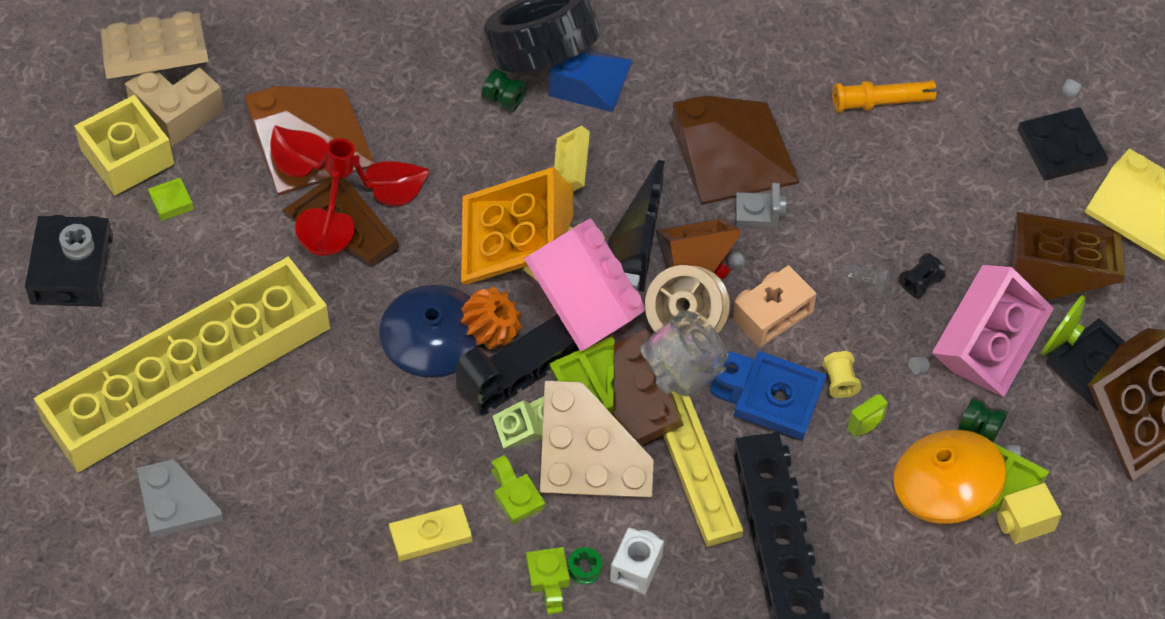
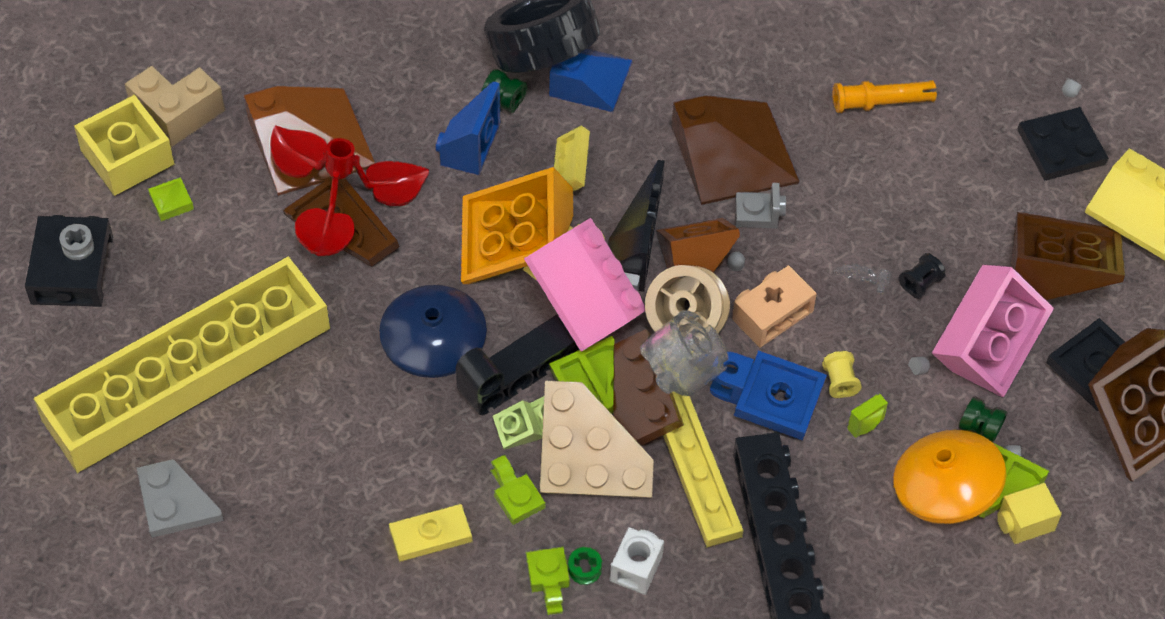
(153, 45): tan plate -> none
(471, 132): none -> blue slope
(491, 318): orange gear -> none
(722, 271): red piece -> none
(1069, 328): lime dish -> none

